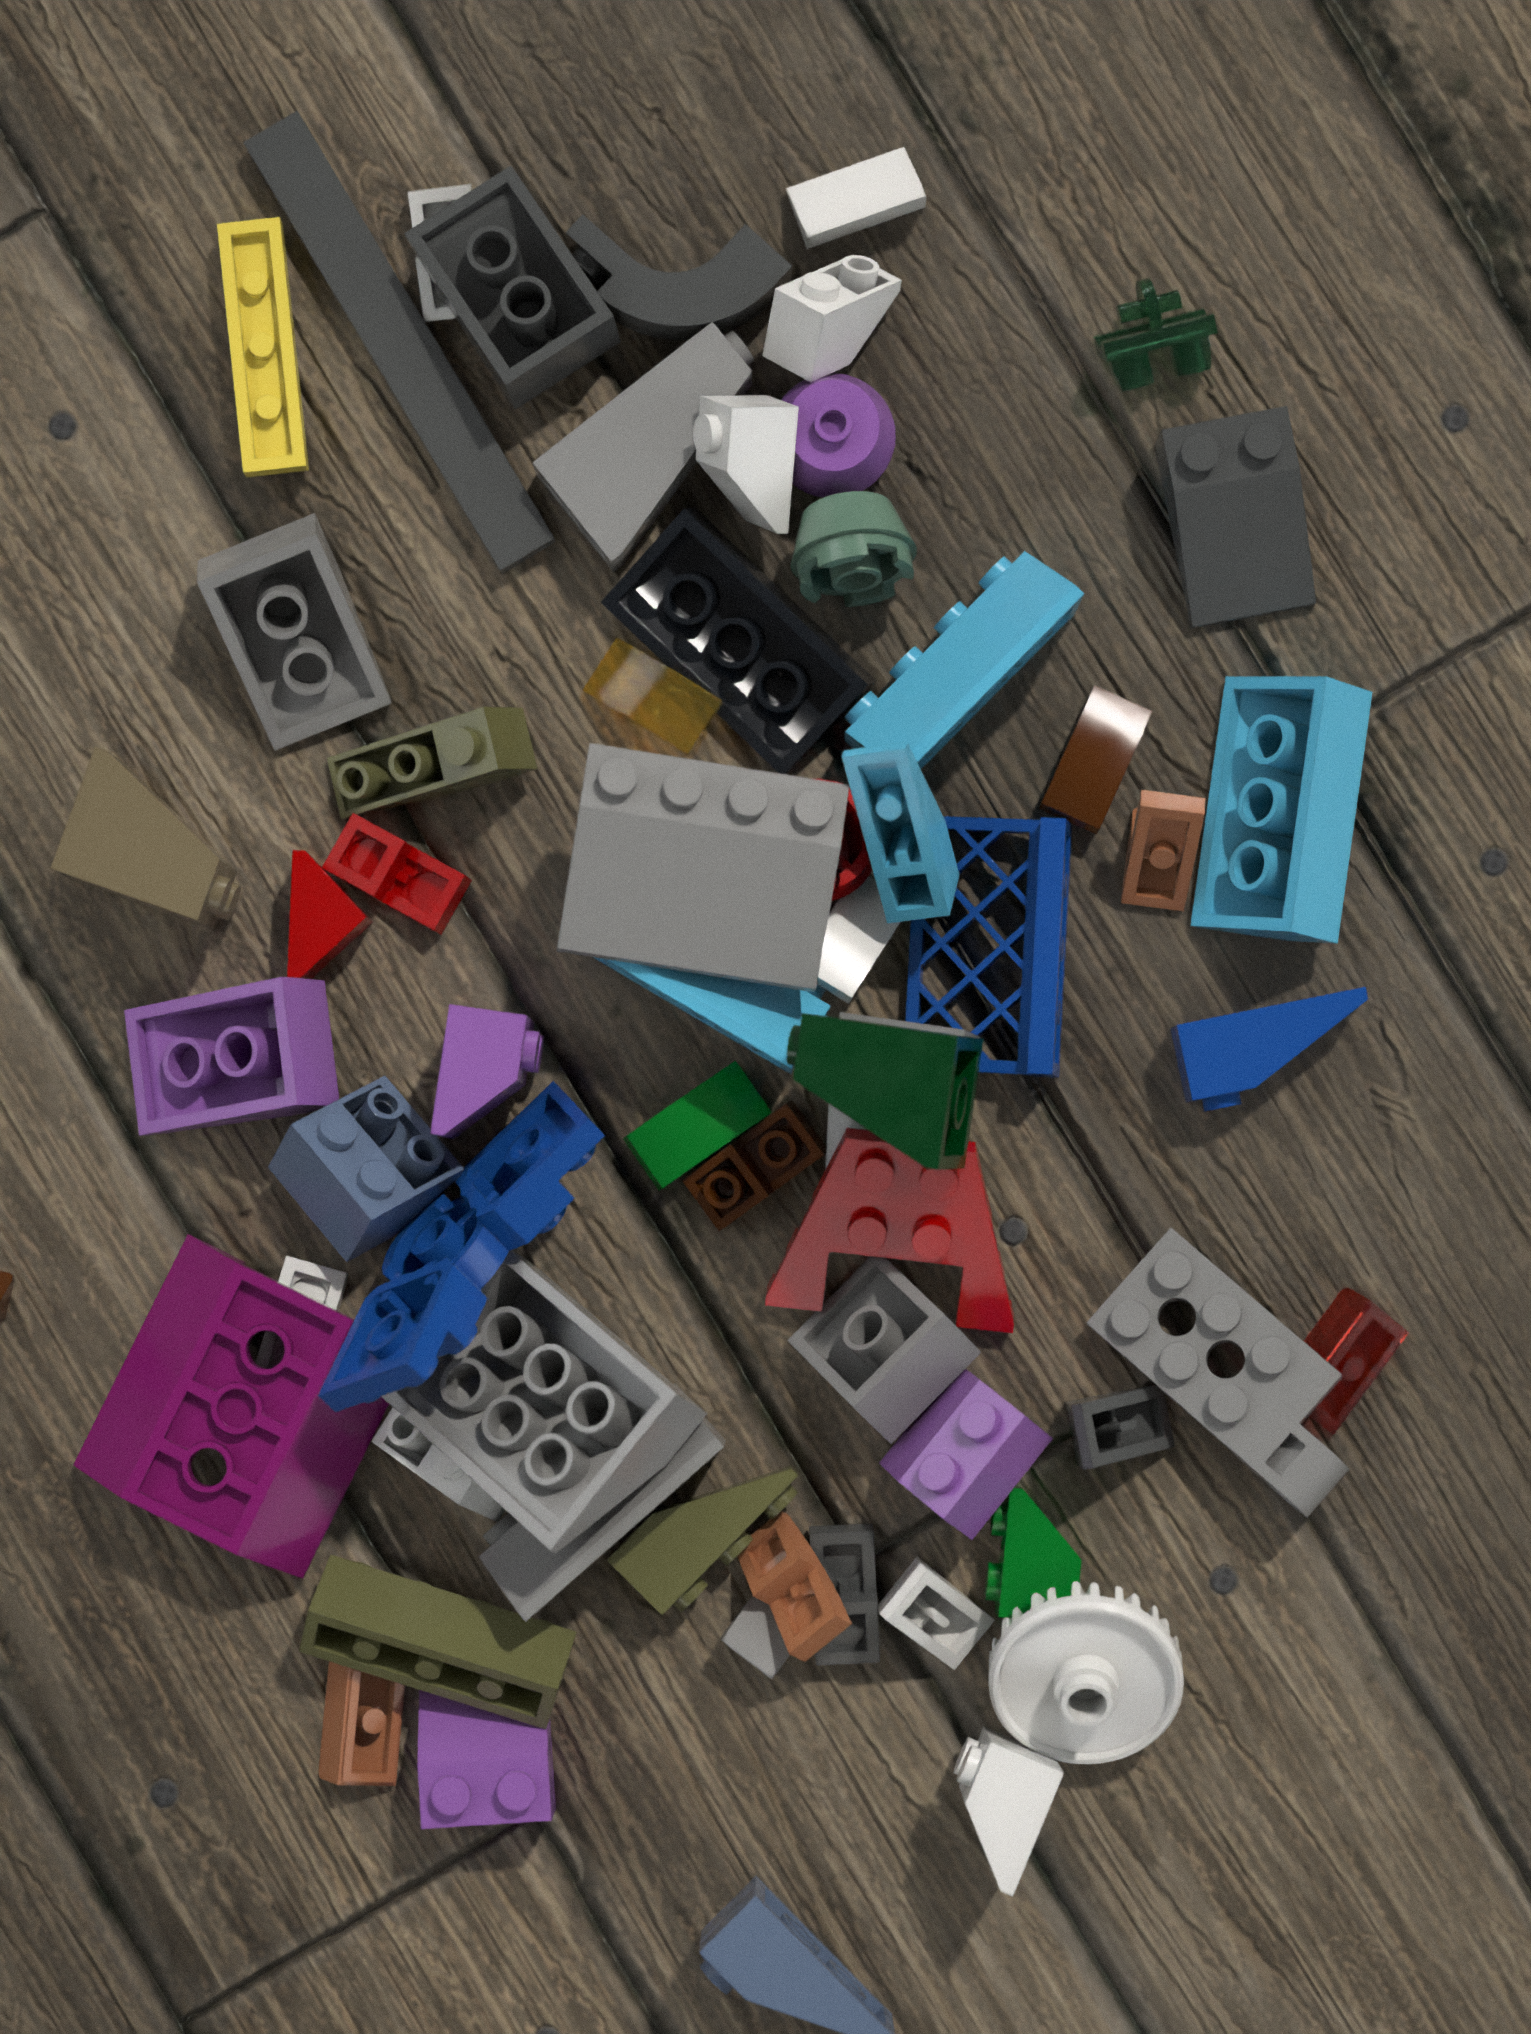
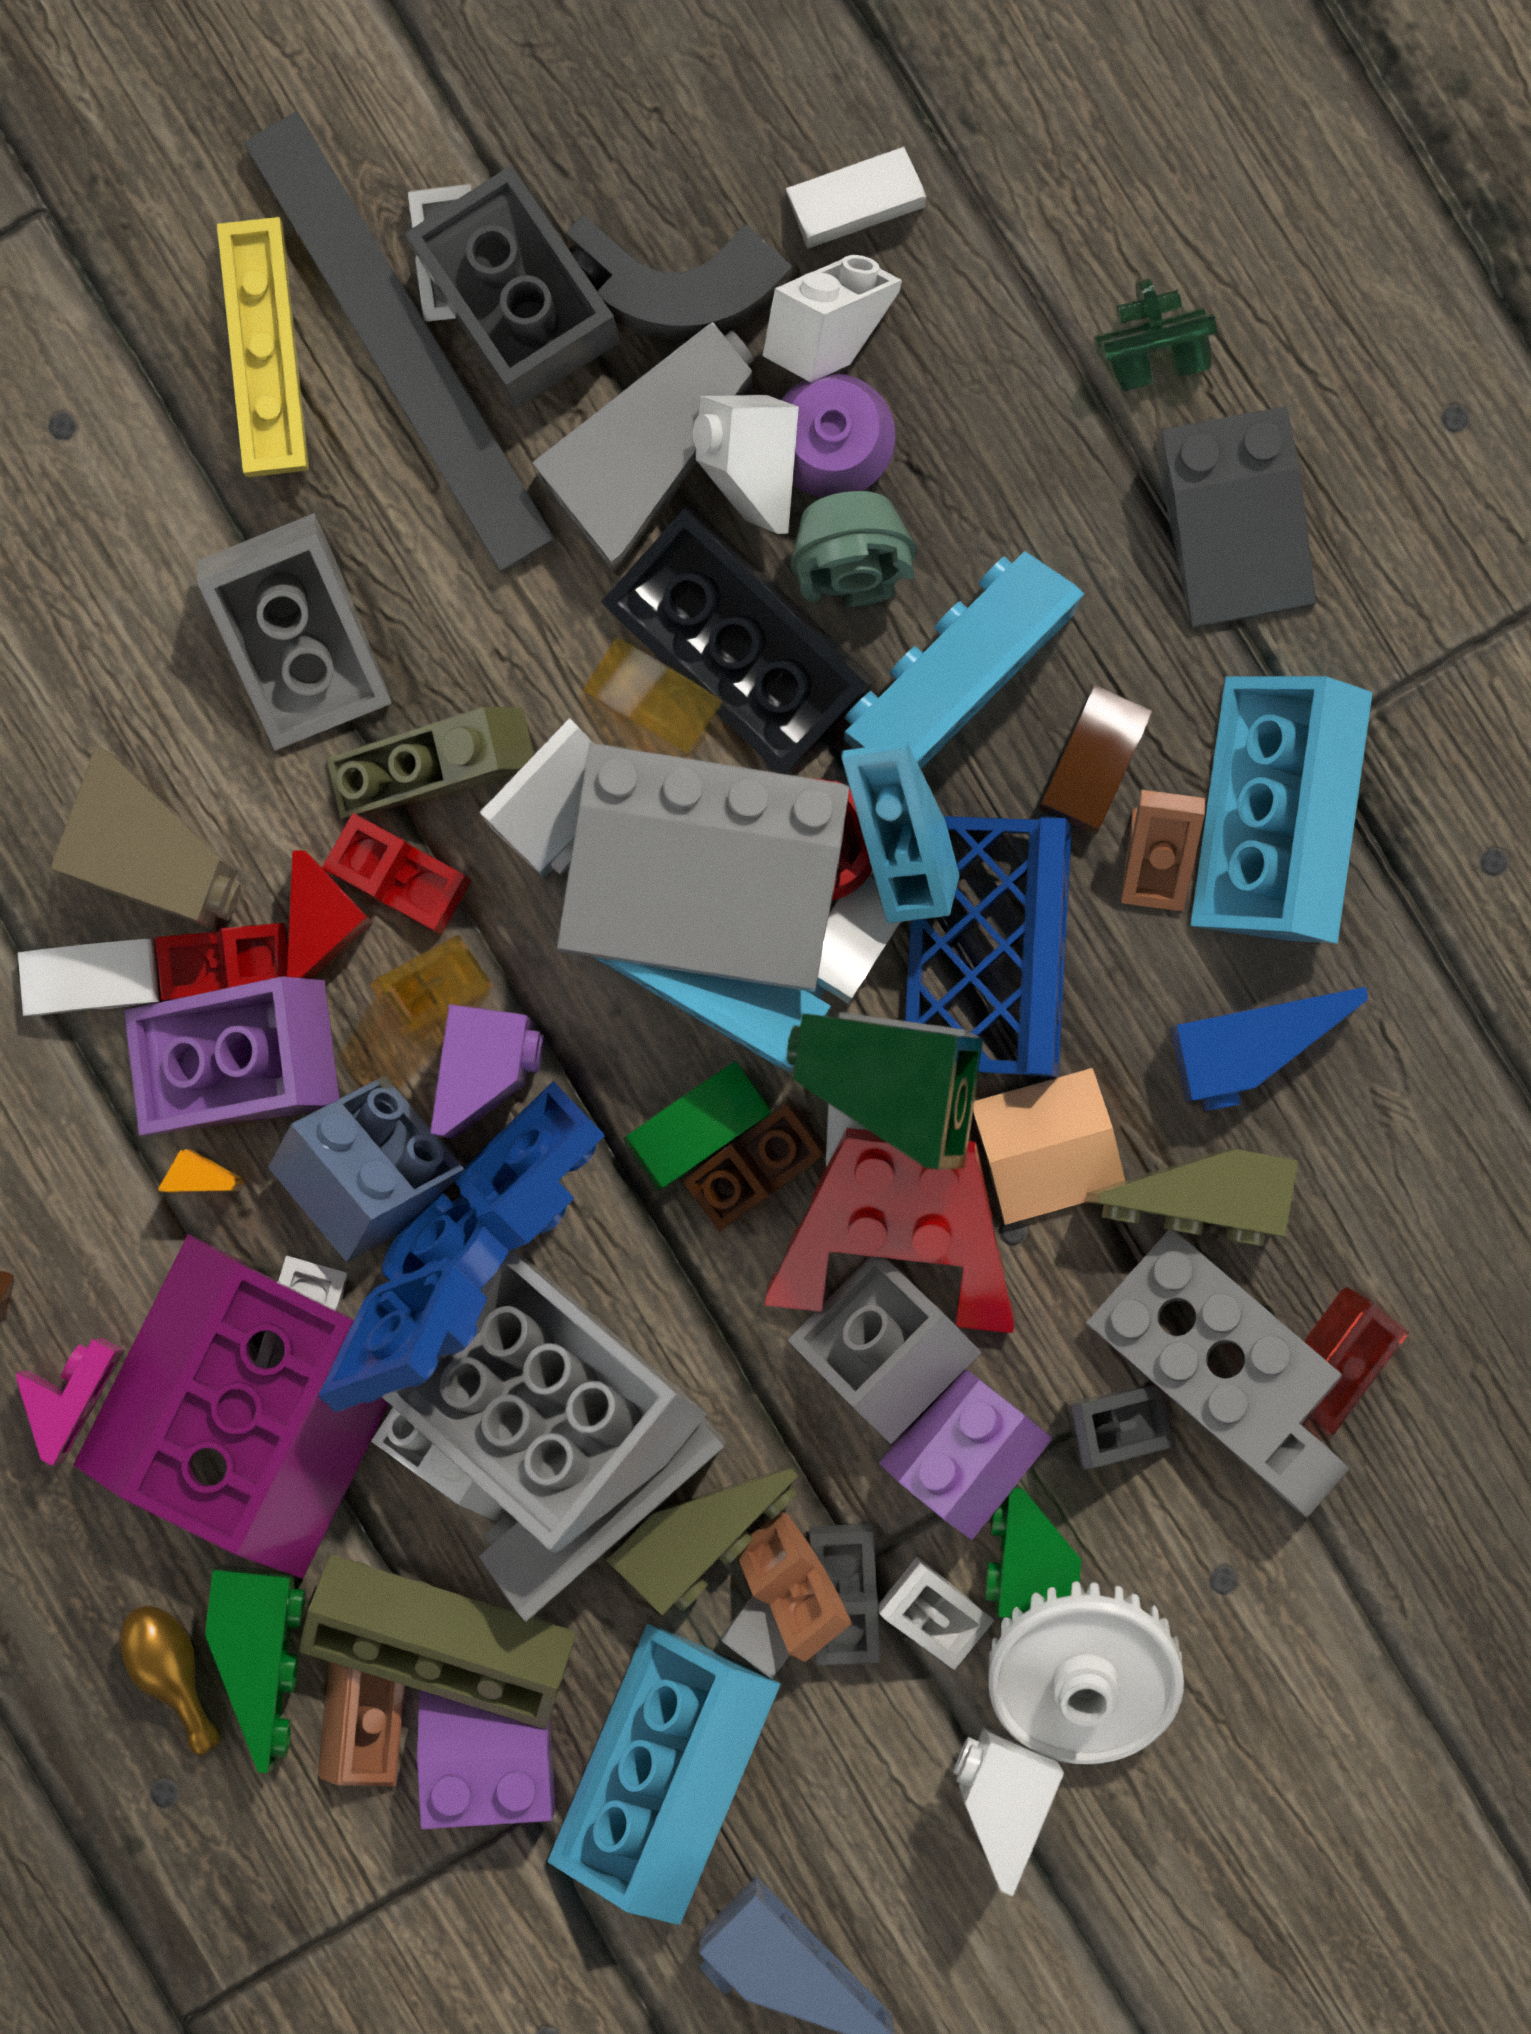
(60, 1414): none -> dark pink slope
(88, 977): none -> white slope
(163, 1666): none -> pearl gold piece
(198, 1174): none -> light orange slope
(219, 959): none -> red slope
(250, 1642): none -> green slope
(422, 988): none -> clear yellow slope
(542, 801): none -> white slope
(663, 1775): none -> medium azure slope
(1047, 1145): none -> light nougat slope
(1223, 1189): none -> olive slope

